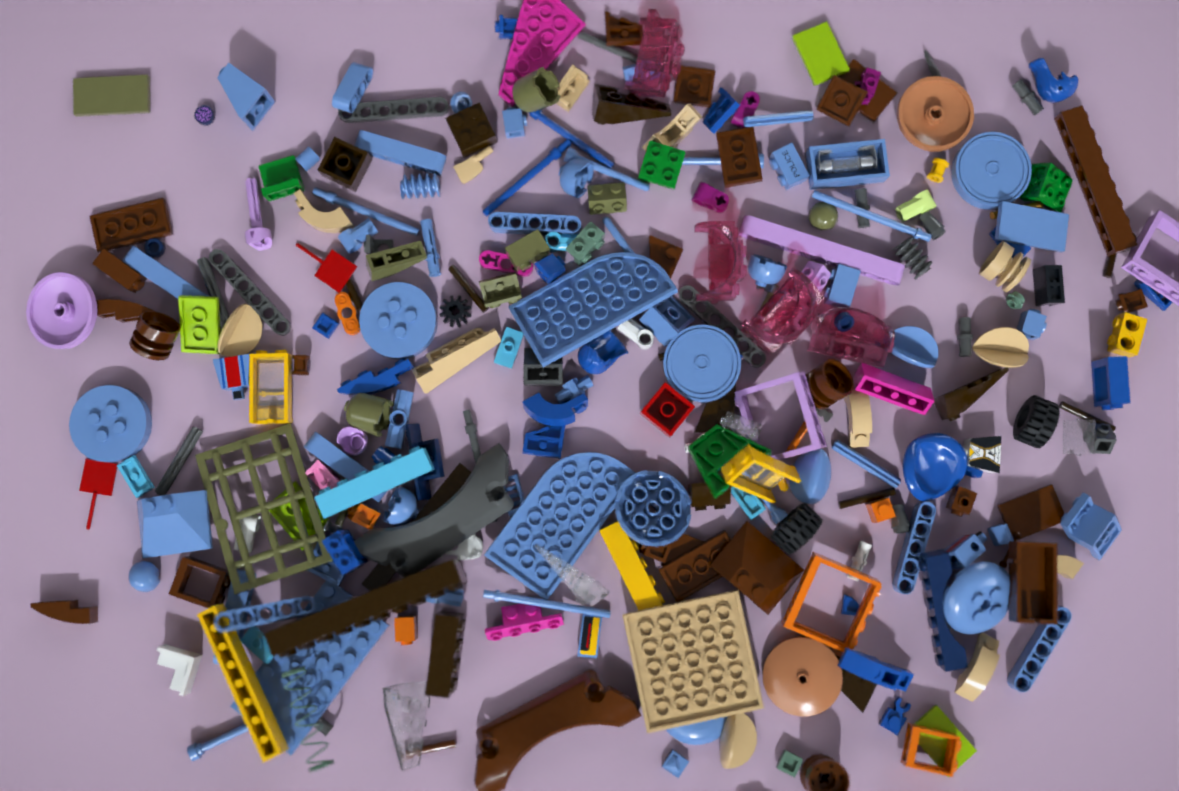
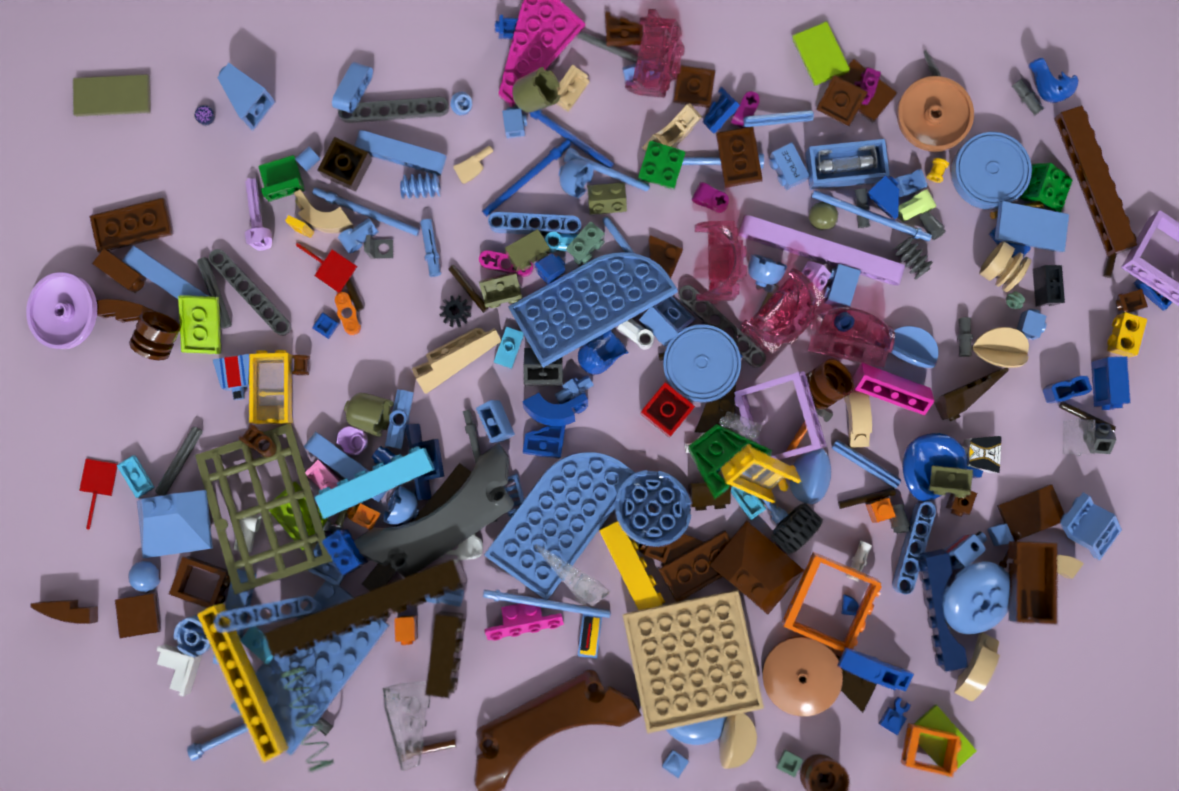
(110, 423): medium blue brick -> none
(137, 615): none -> reddish brown tile
(154, 247): dark blue tile -> none
(191, 637): none -> medium blue cylinder
(240, 332): tan piece -> none
(256, 439): none -> reddish brown piece
(299, 226): none -> yellow tile
(370, 383): blue slope -> none
(393, 260): olive slope -> none
(398, 320): medium blue brick -> none
(471, 130): dark brown brick -> none
(495, 421): none -> medium blue brick
(616, 108): dark brown wedge -> none
(886, 196): none -> blue slope
(911, 183): none -> medium blue bracket
(951, 481): none -> olive bracket
(1036, 421): black tyre -> none
(1038, 659): medium blue beam -> none
(1067, 389): none -> blue brick

